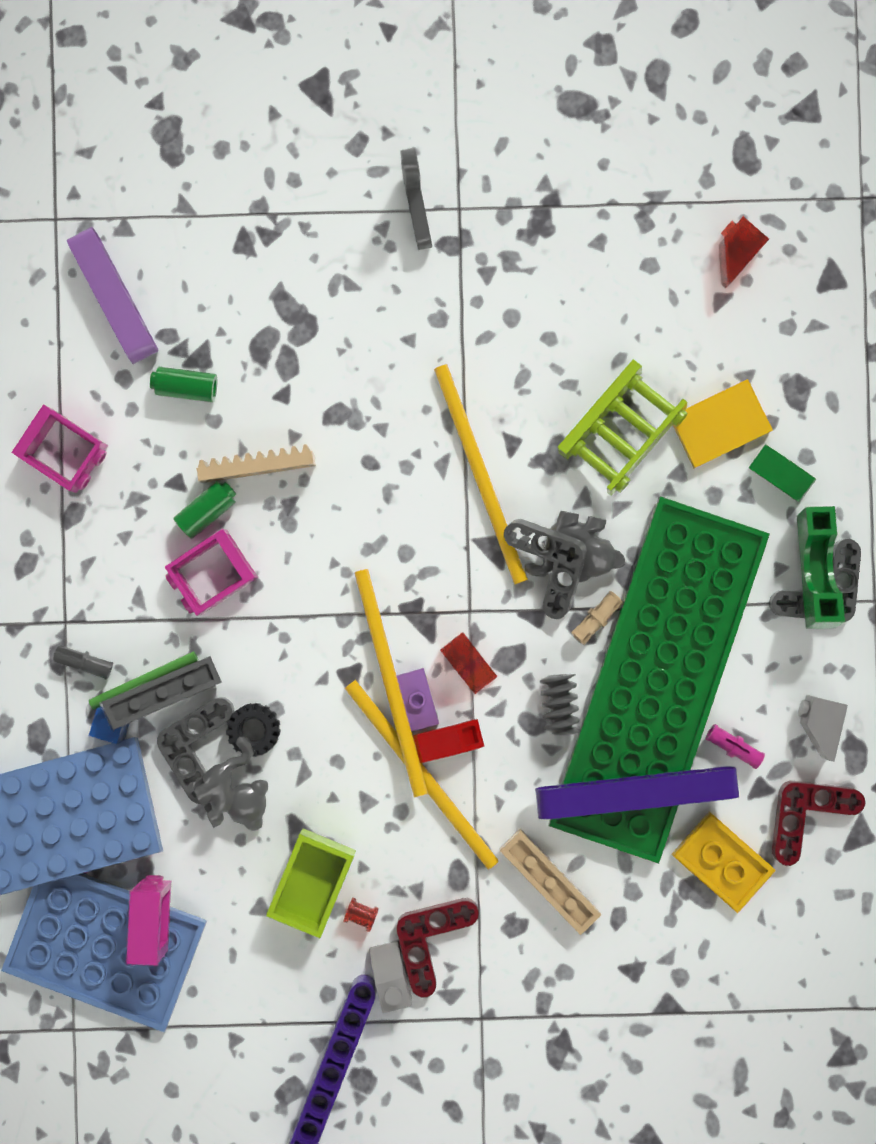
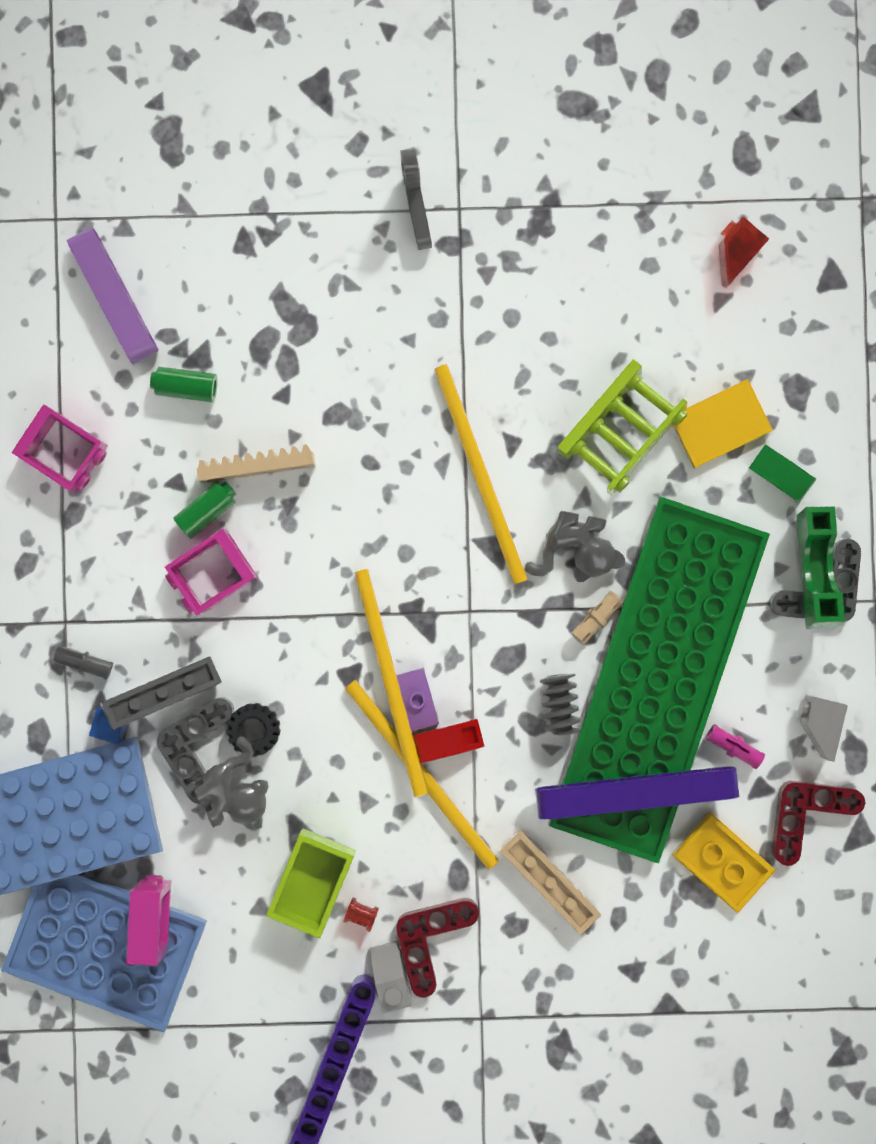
(145, 678): bright green piece -> none
(468, 662): clear red slope -> none
(562, 561): dark grey beam -> none

